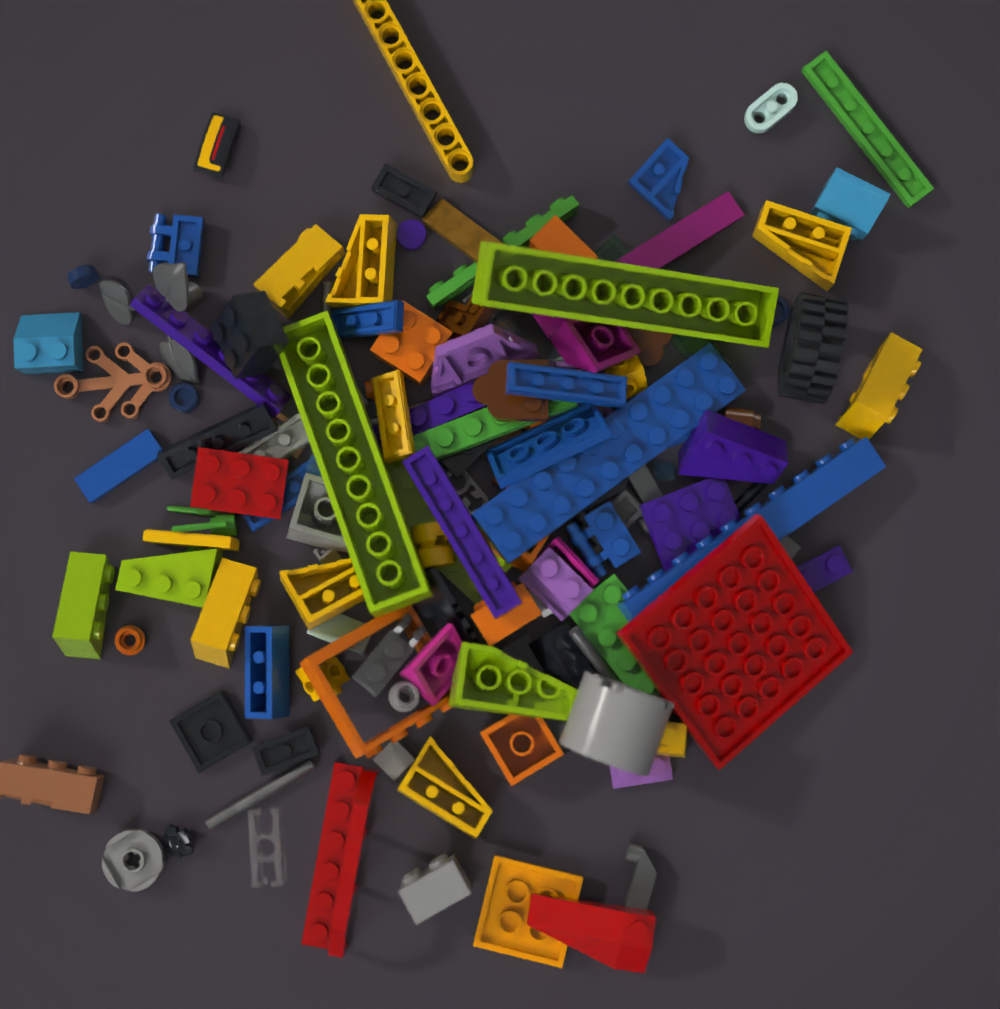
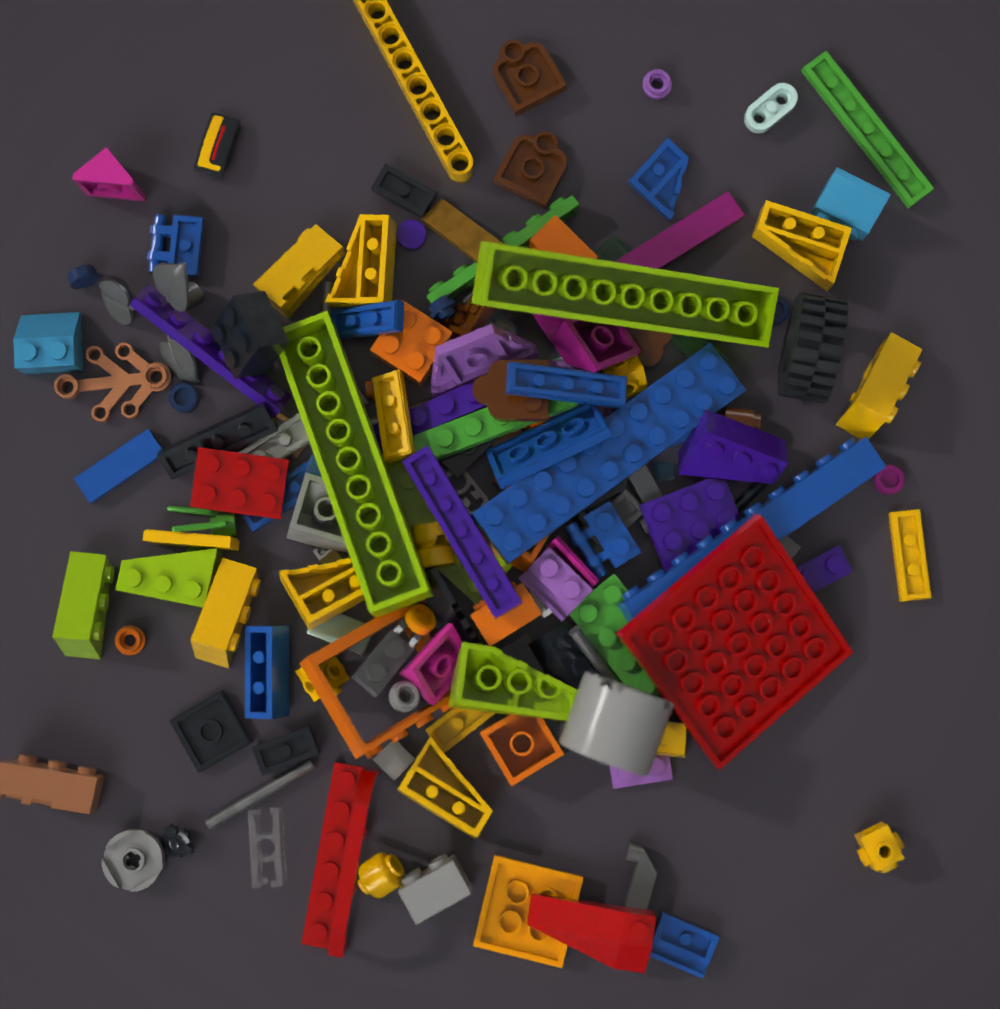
(107, 178): none -> dark pink slope
(380, 875): none -> yellow head
(420, 619): none -> light orange tile
(442, 308): none -> dark blue plate
(455, 726): none -> yellow tile
(527, 75): none -> reddish brown plate
(532, 168): none -> reddish brown plate
(660, 76): none -> medium lavender plate
(683, 944): none -> blue plate
(872, 840): none -> yellow brick
(889, 480): none -> magenta tile
(909, 555): none -> yellow tile

